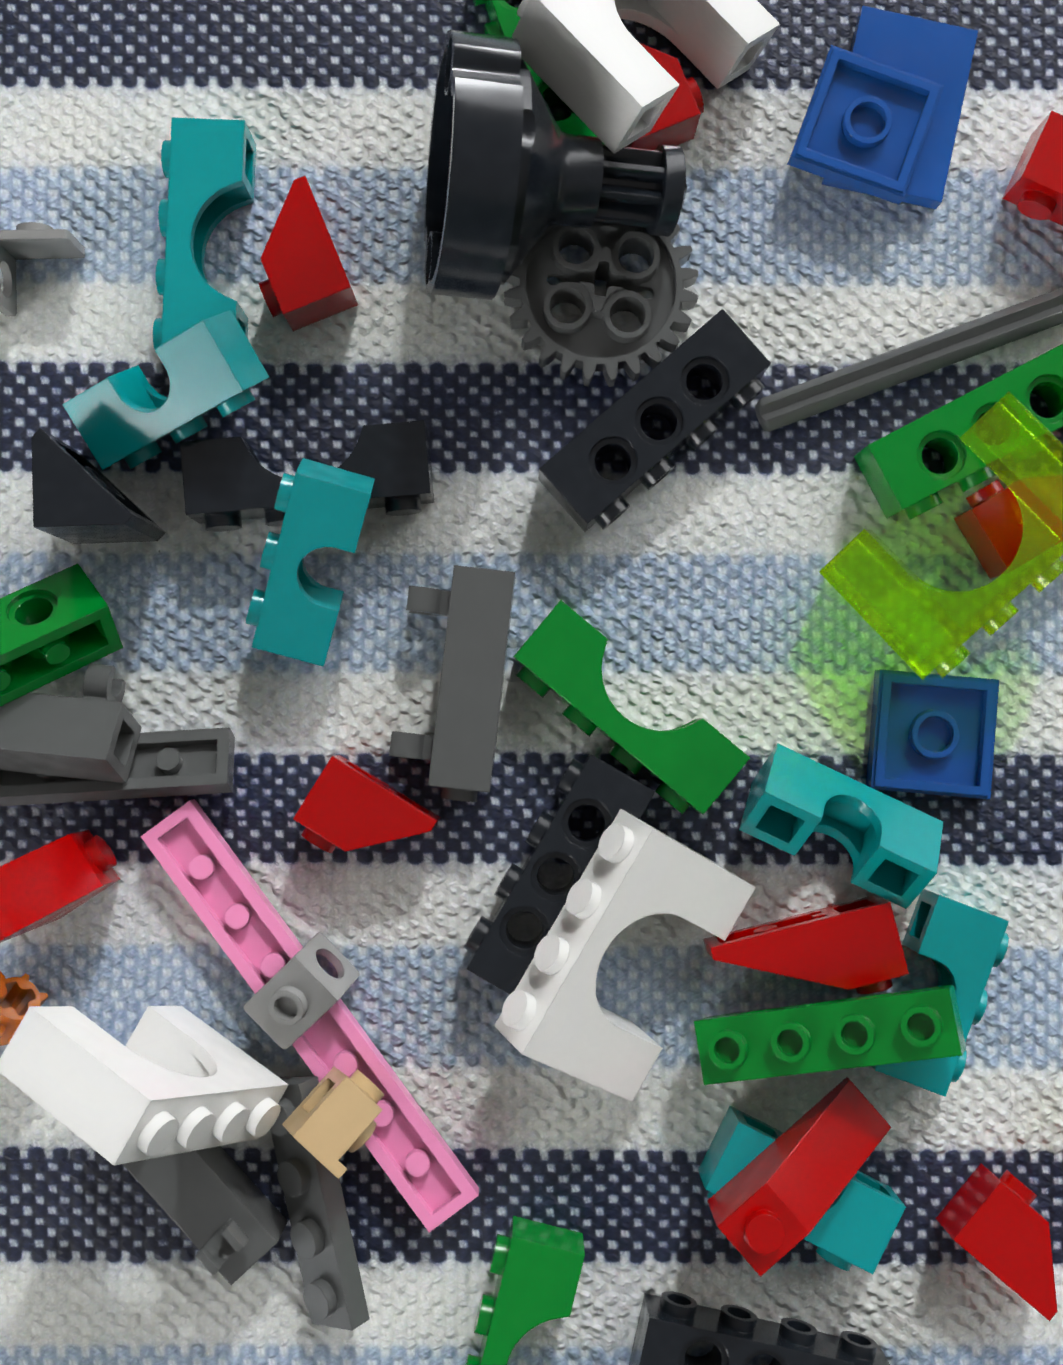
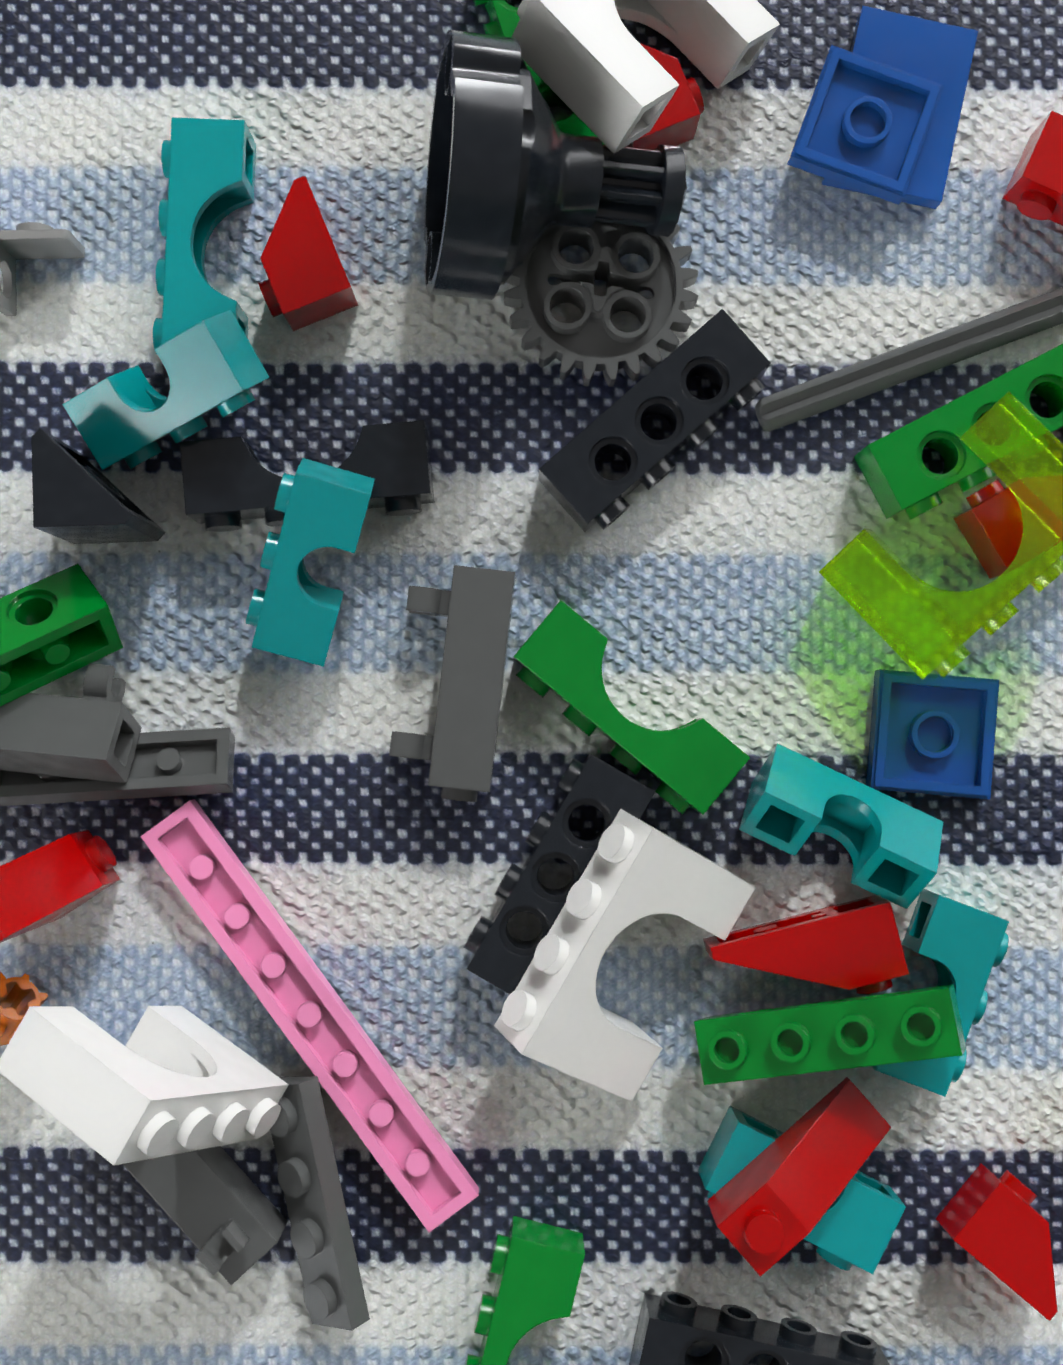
(301, 992): light grey bracket -> none
(336, 1117): tan brick -> none
(358, 810): red slope -> none

